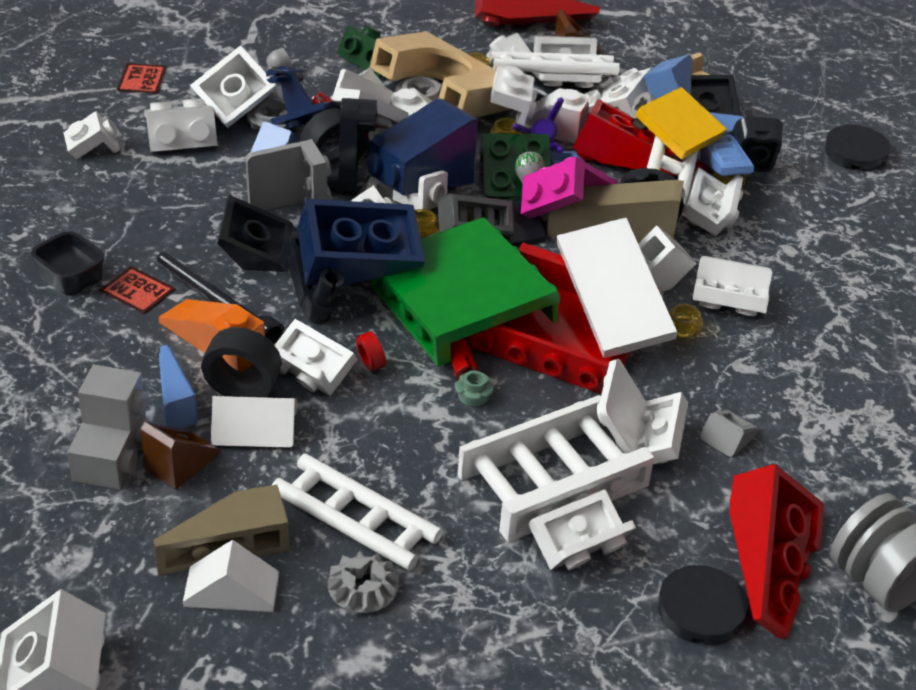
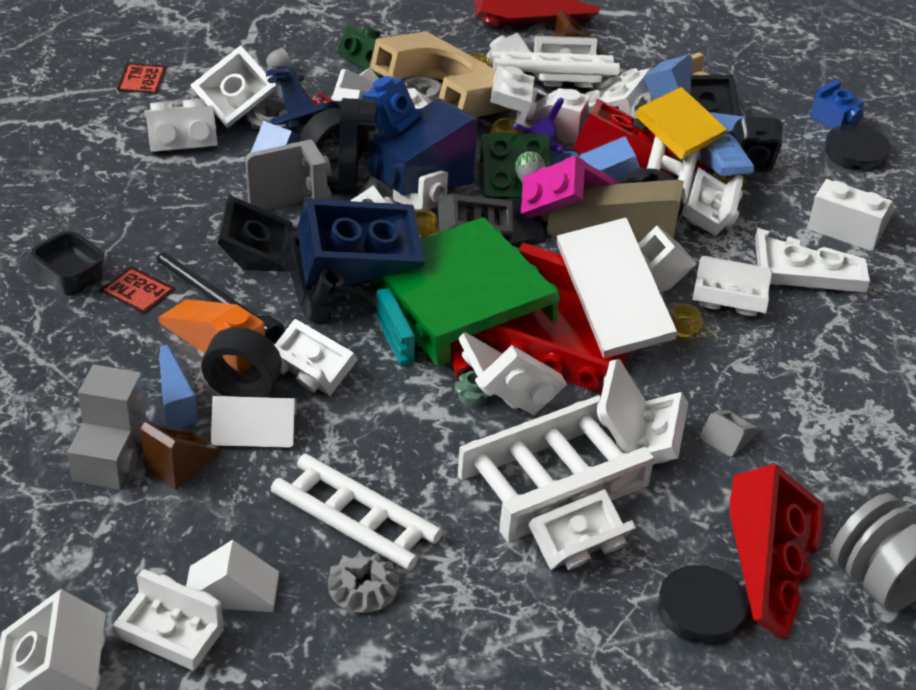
(89, 133): white bracket -> none
(171, 620): none -> white bracket
(248, 517): dark tan slope -> none
(370, 351): red tile -> none
(394, 104): none -> blue brick
(395, 327): none -> teal tile
(512, 375): none -> white bracket
(613, 158): none -> medium blue slope
(810, 268): none -> white wing
(836, 106): none -> blue brick
(850, 214): none -> white slope

